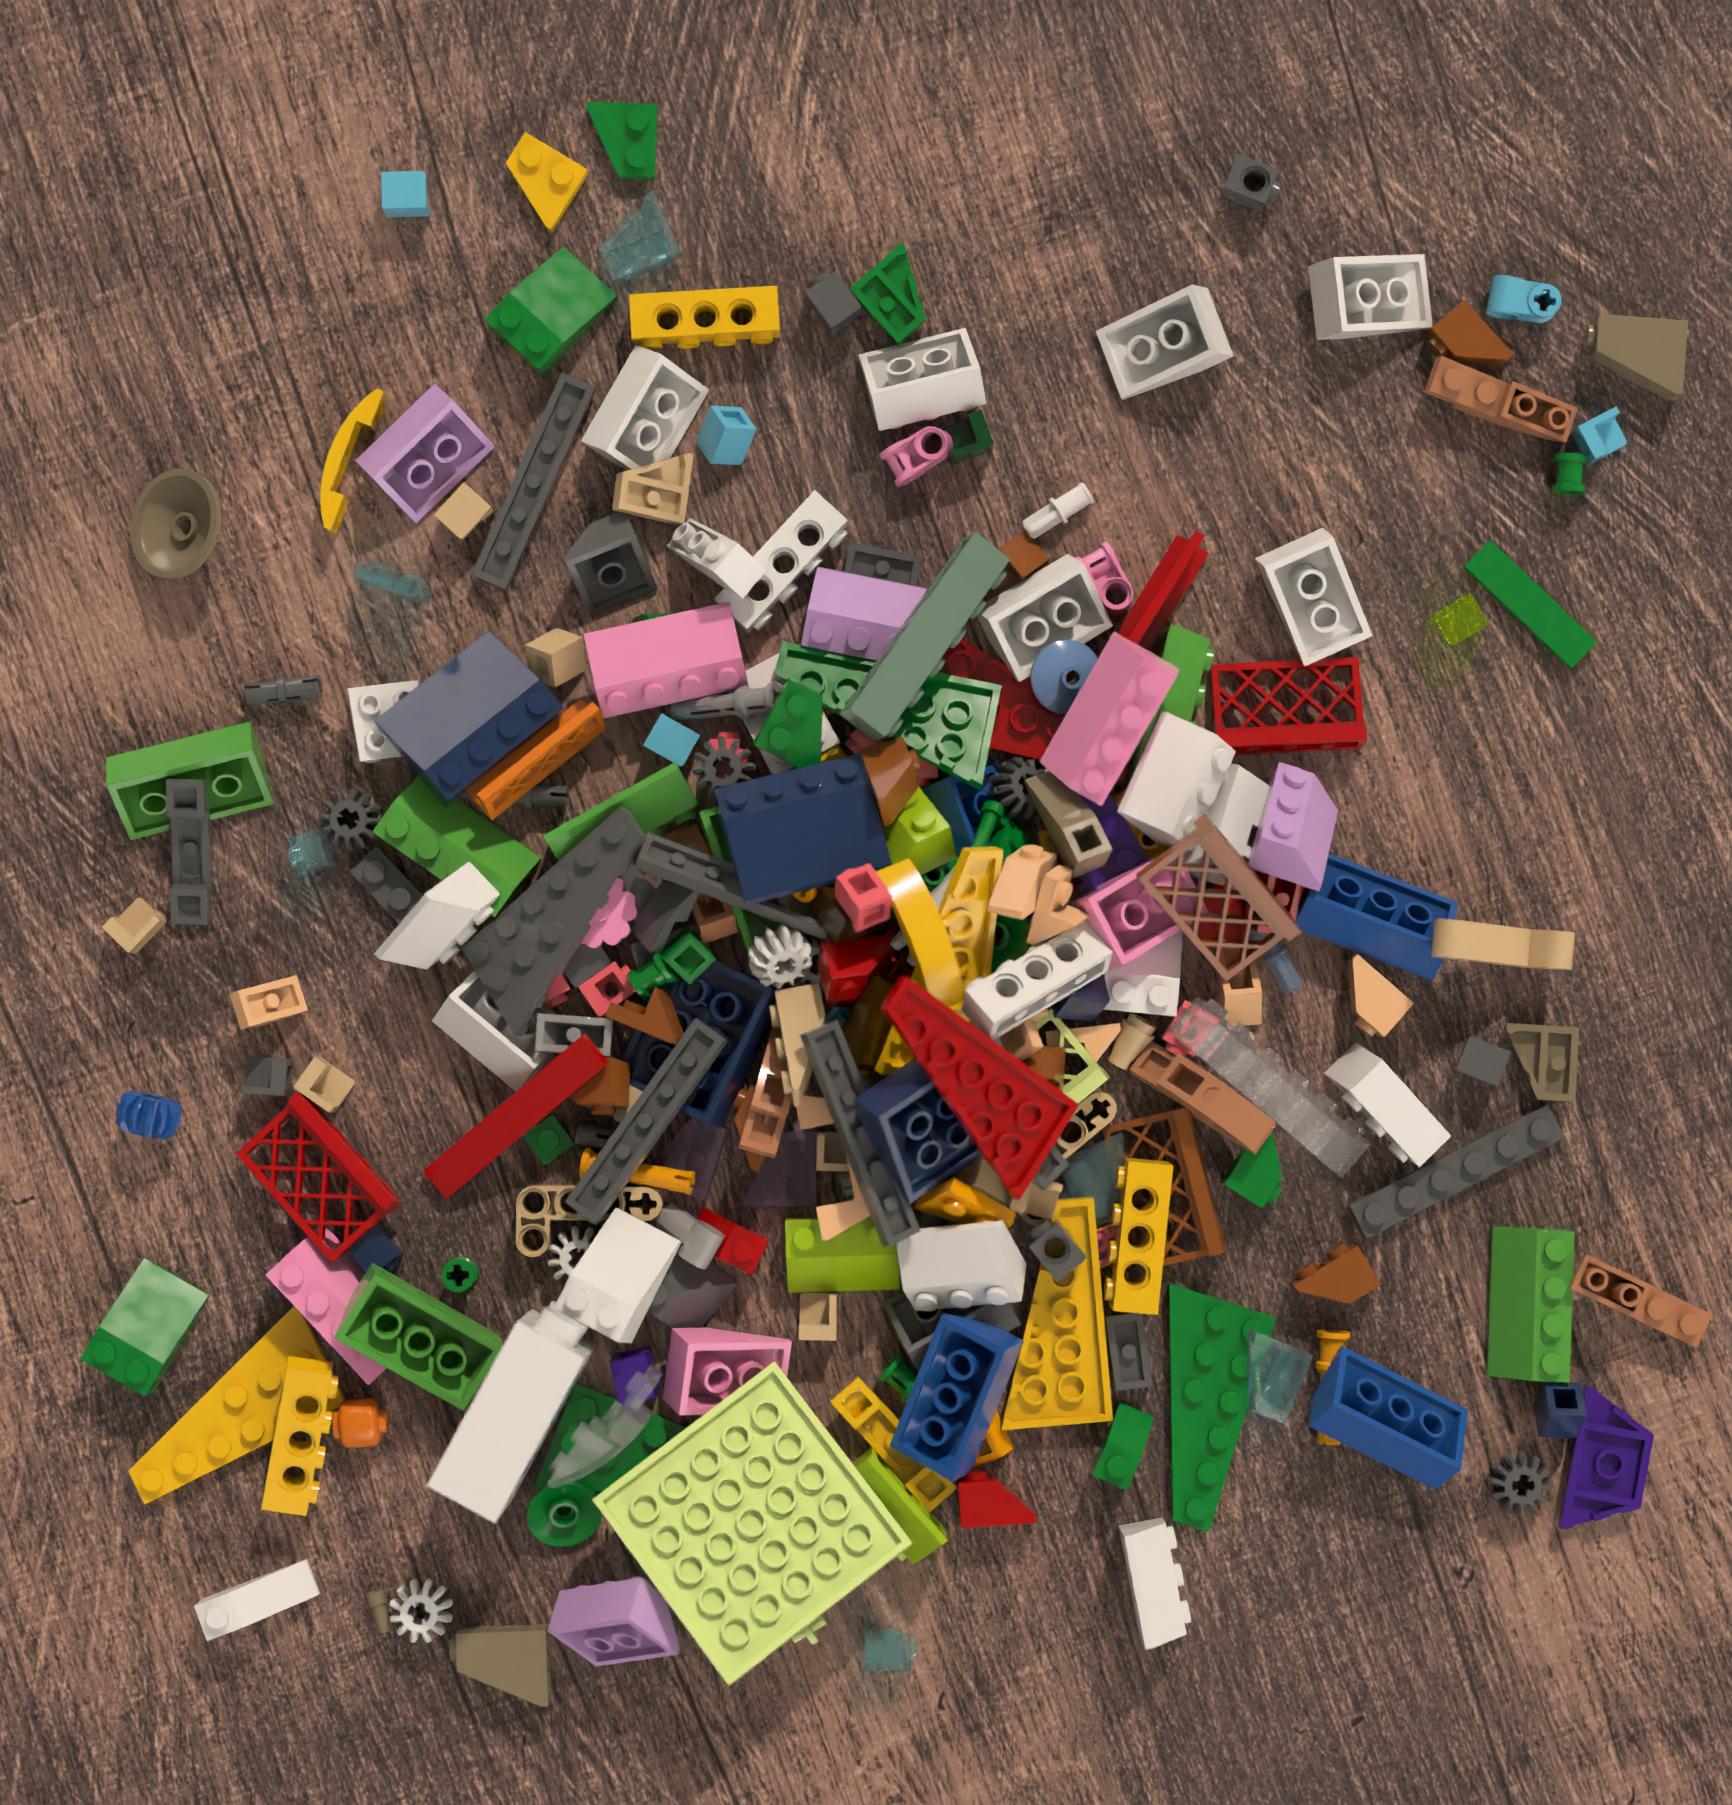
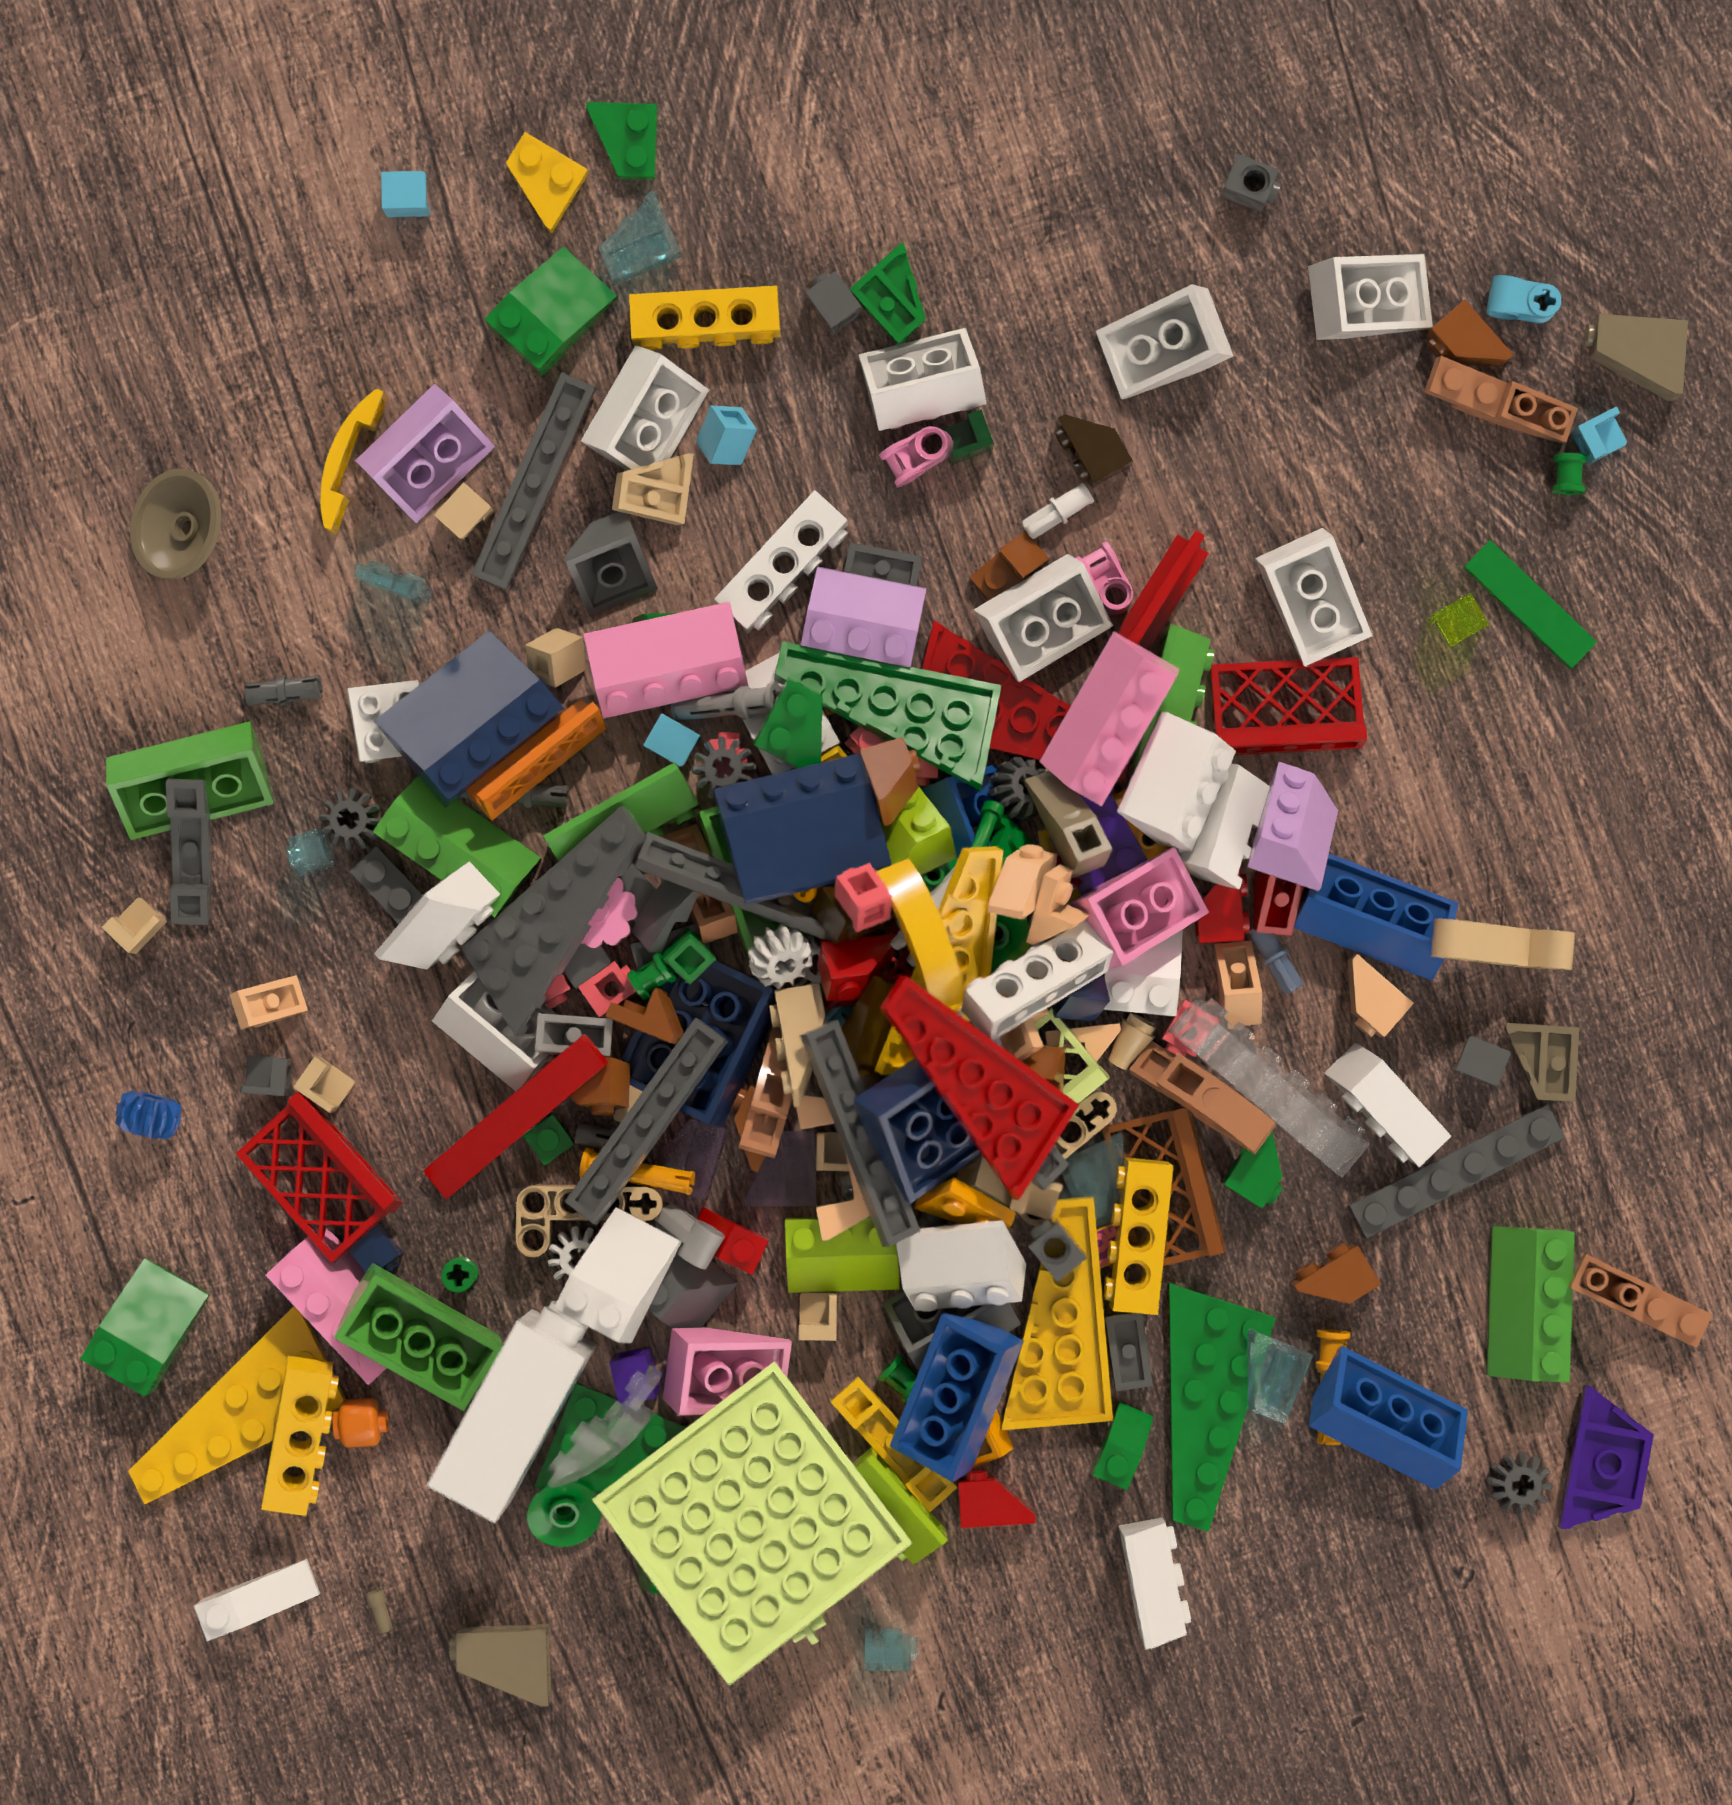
(433, 1605): white gear -> none
(615, 1622): lavender slope -> none
(716, 557): white slope -> none
(925, 637): sand green brick -> none
(1050, 673): medium blue dish -> none
(1095, 447): none -> dark brown slope
(1248, 887): dark orange fence -> none
(1559, 1409): dark blue brick -> none

